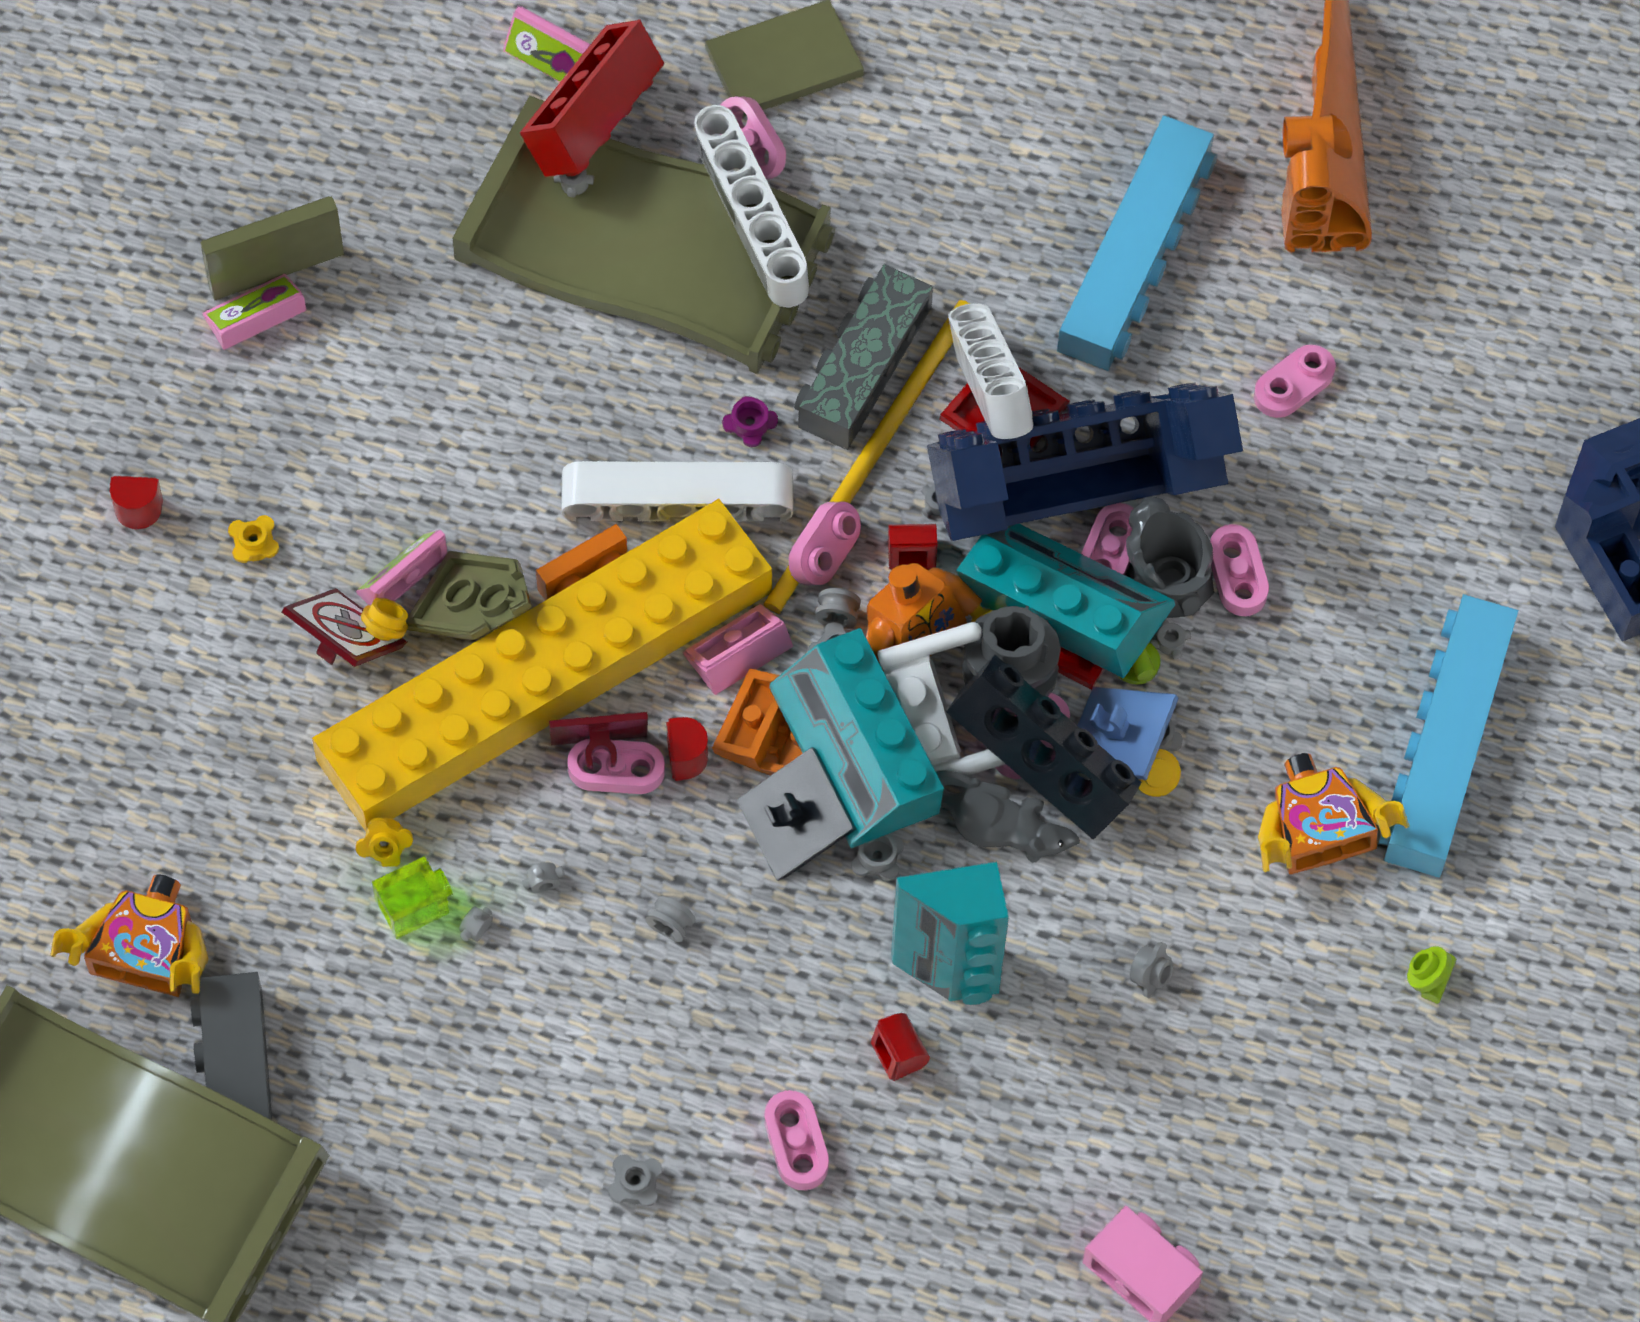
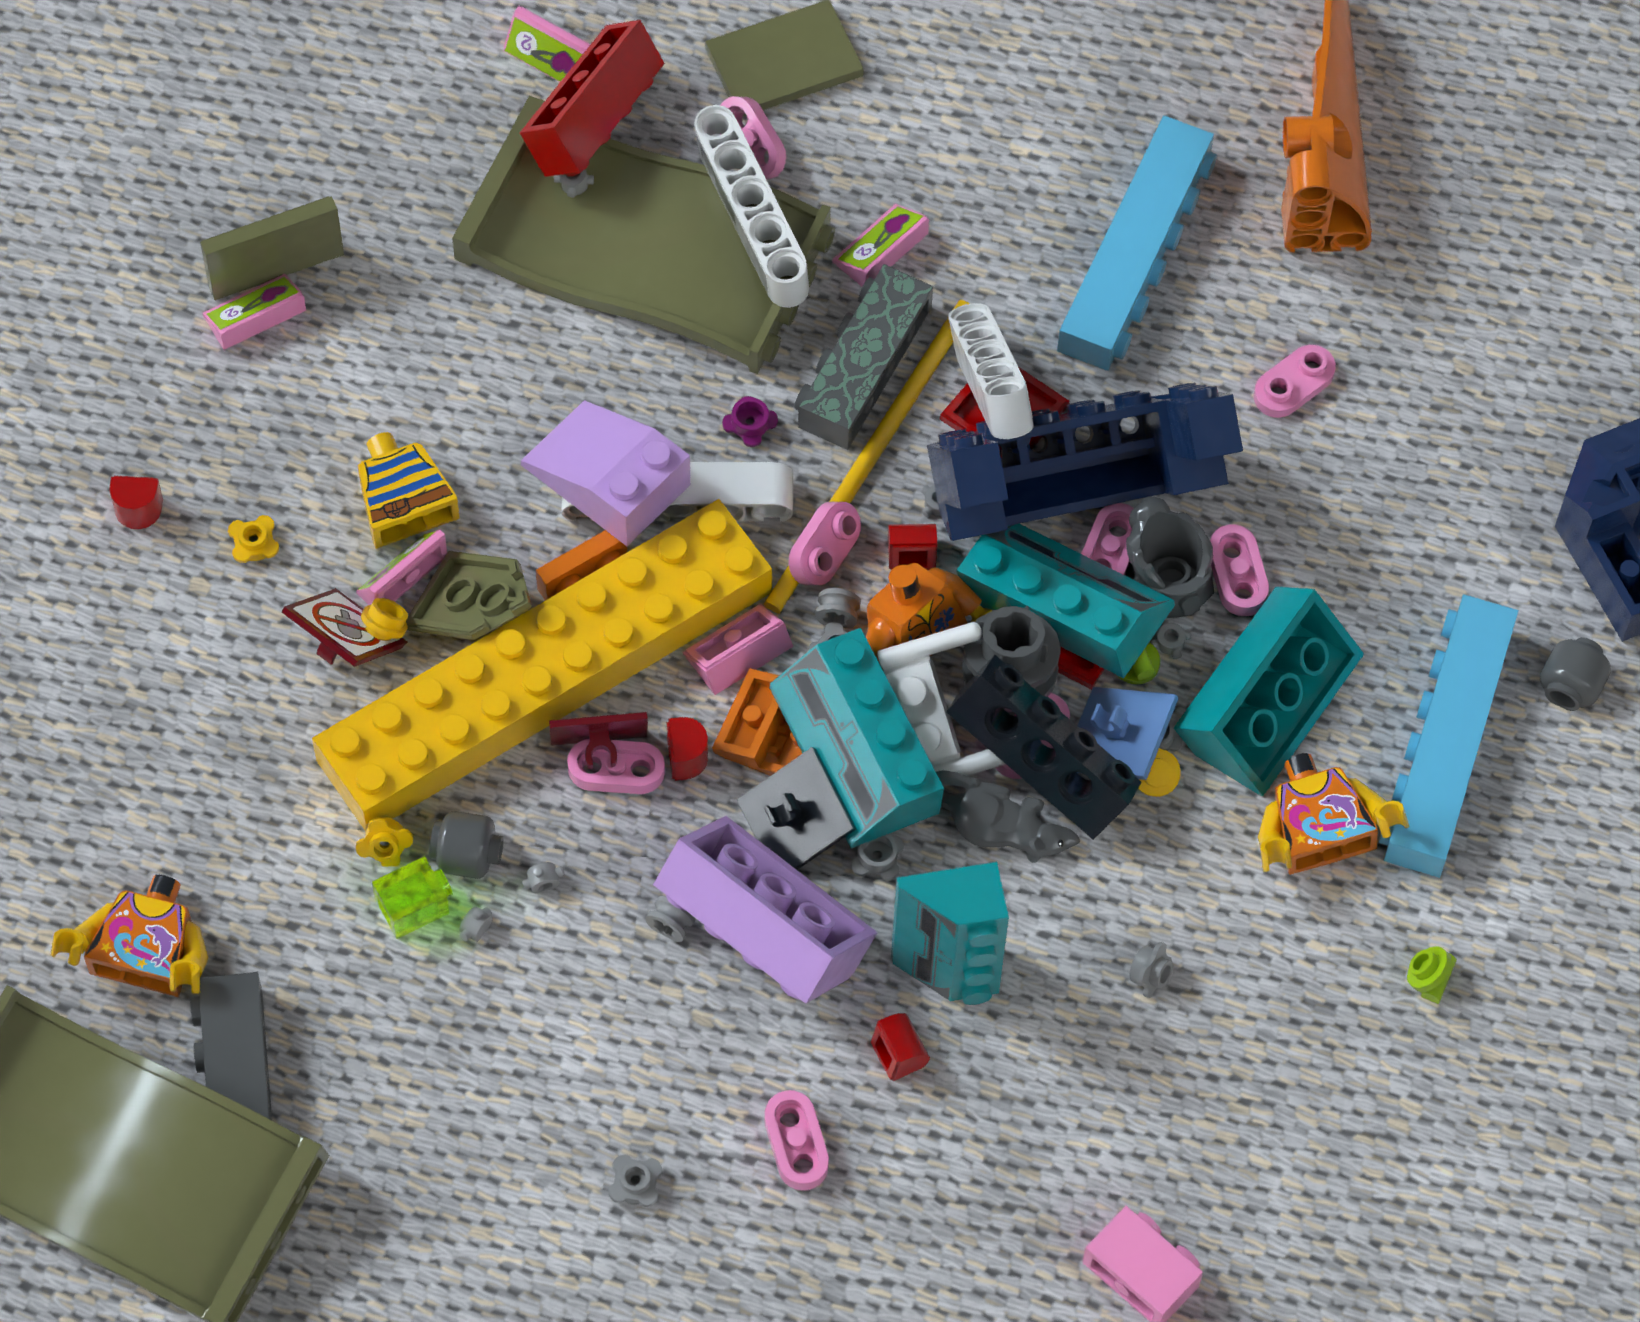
(403, 491): none -> yellow torso
(465, 844): none -> dark grey head
(611, 469): none -> lavender slope
(764, 909): none -> lavender brick
(882, 243): none -> slope
(1270, 688): none -> teal slope
(1575, 673): none -> dark grey head

